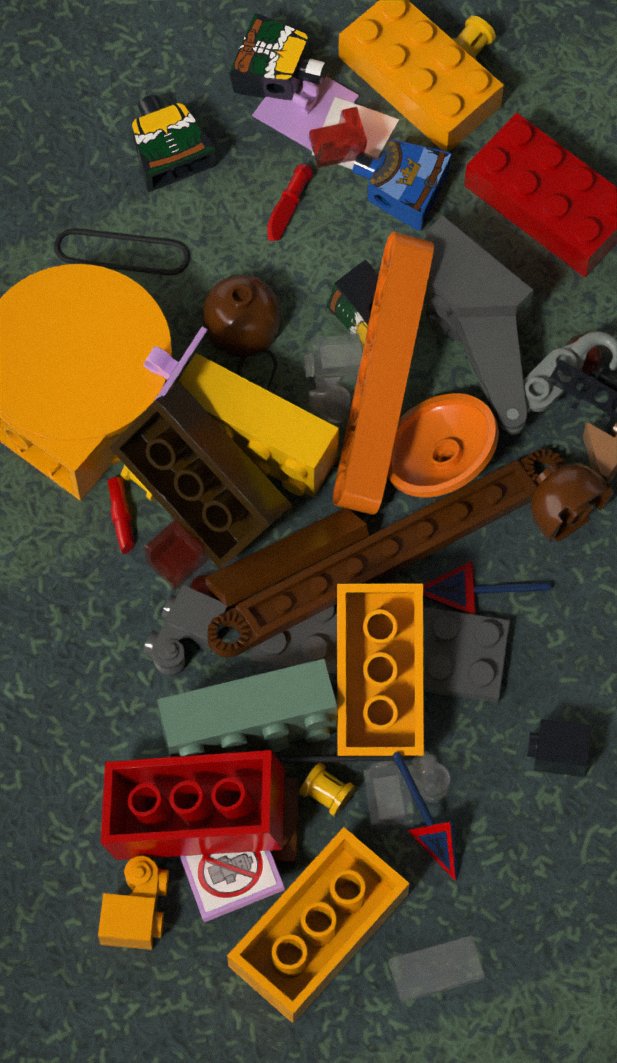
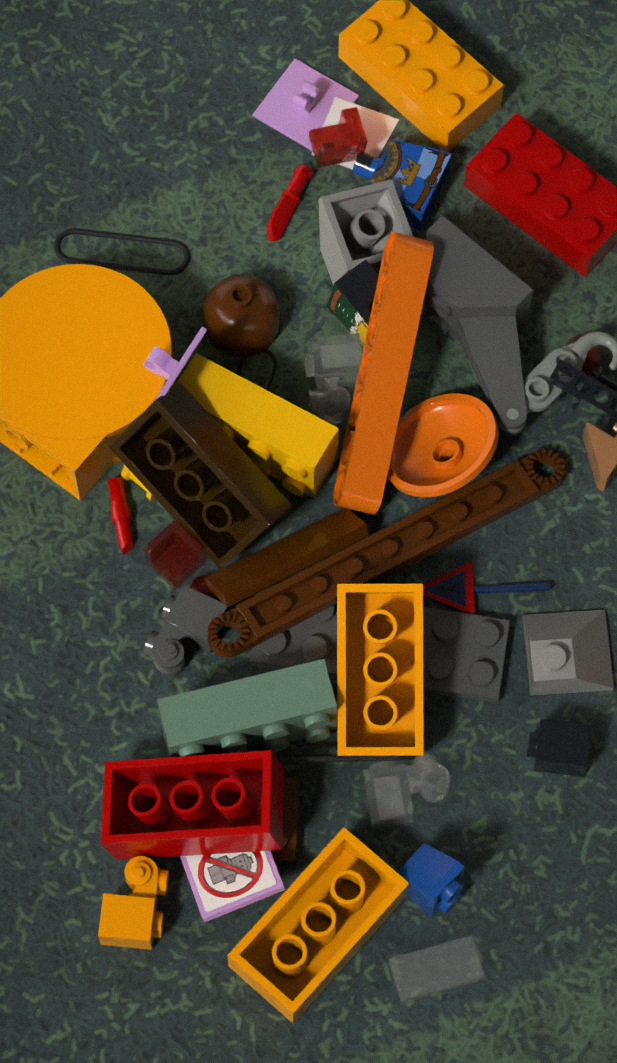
(169, 143): torso -> none
(274, 61): torso -> none
(327, 789): yellow bush -> none
(357, 226): none -> light grey slope
(433, 837): dark blue piece -> none
(433, 880): none -> blue slope
(475, 35): yellow bush -> none
(567, 498): reddish brown cylinder -> none
(567, 652): none -> light grey slope

